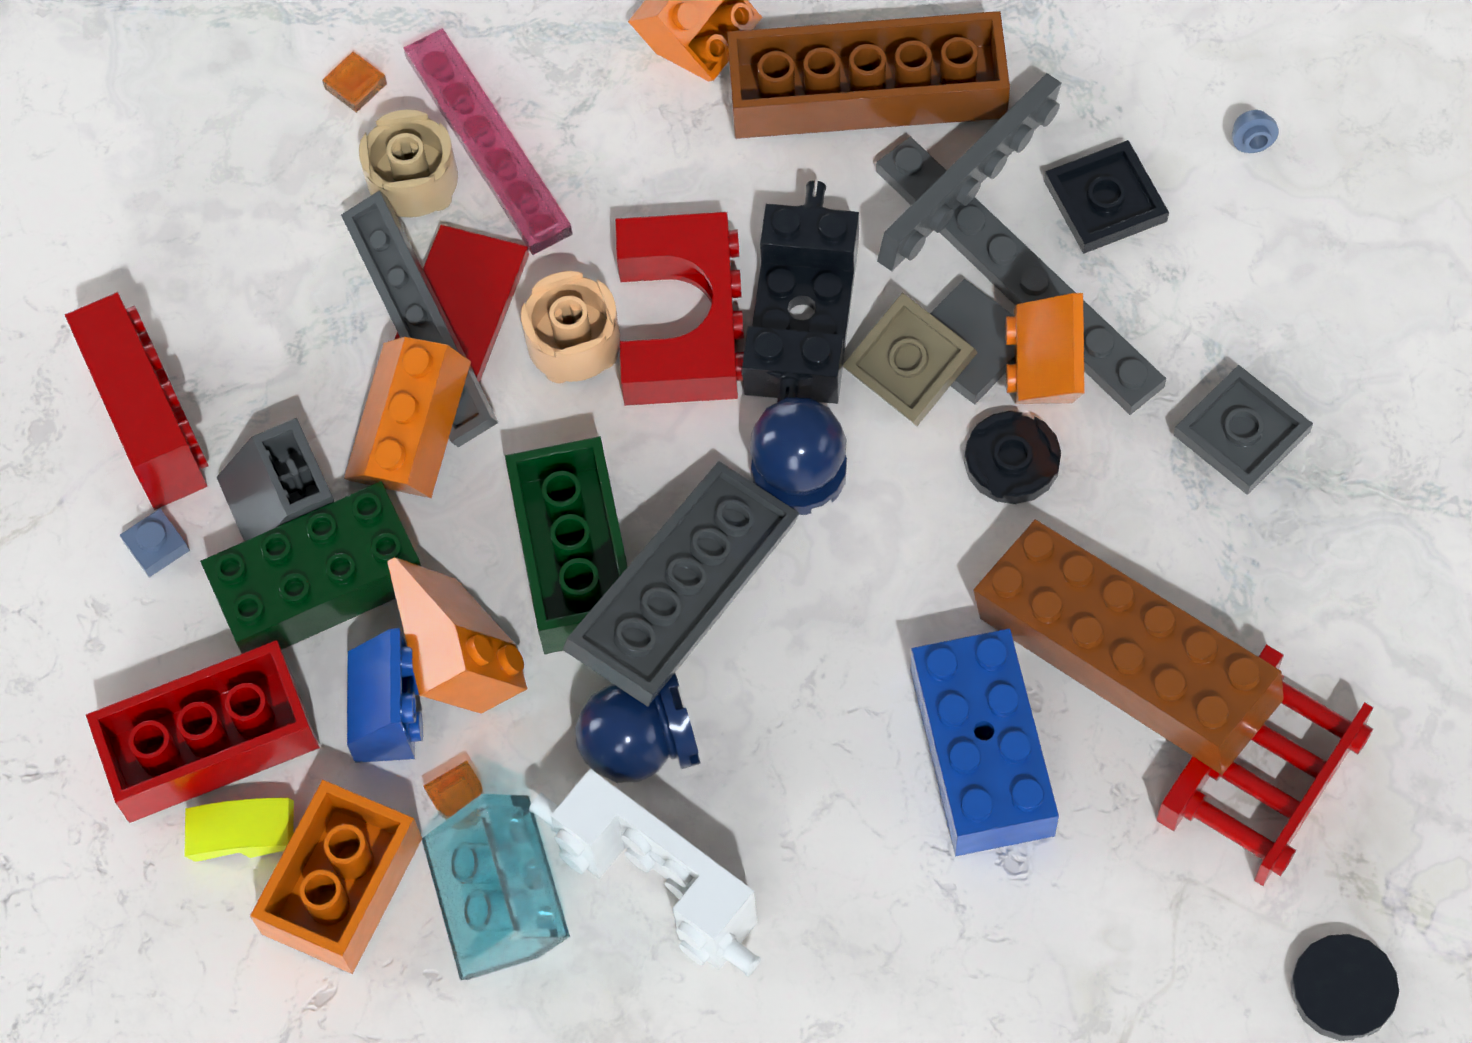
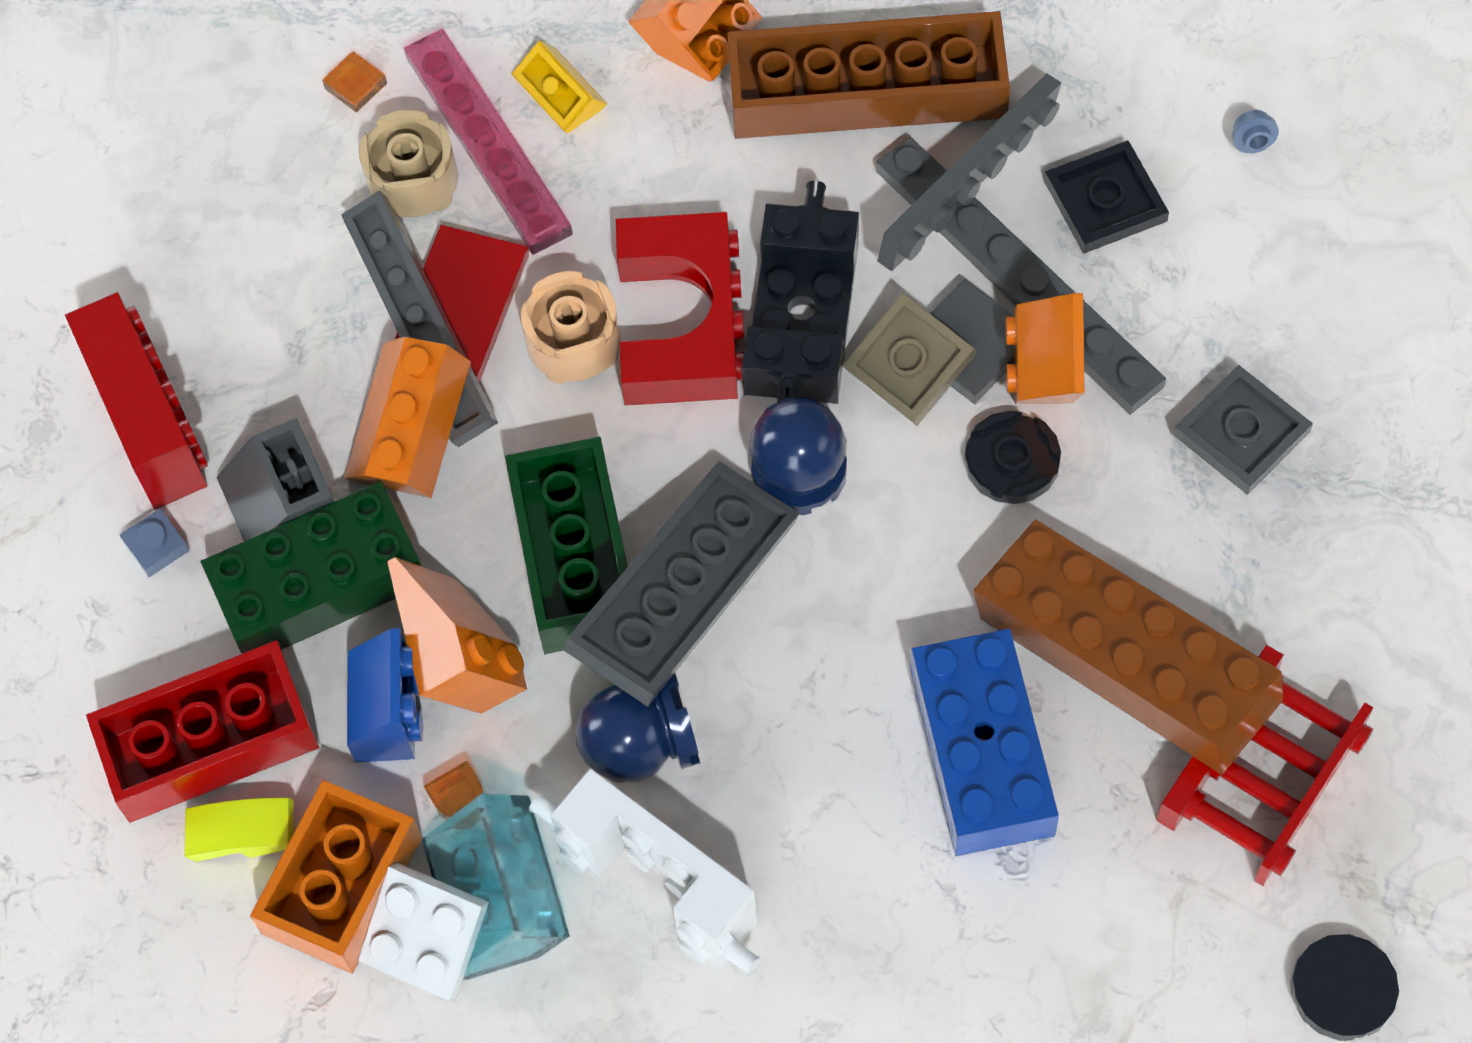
(423, 931): none -> white plate
(558, 87): none -> yellow slope

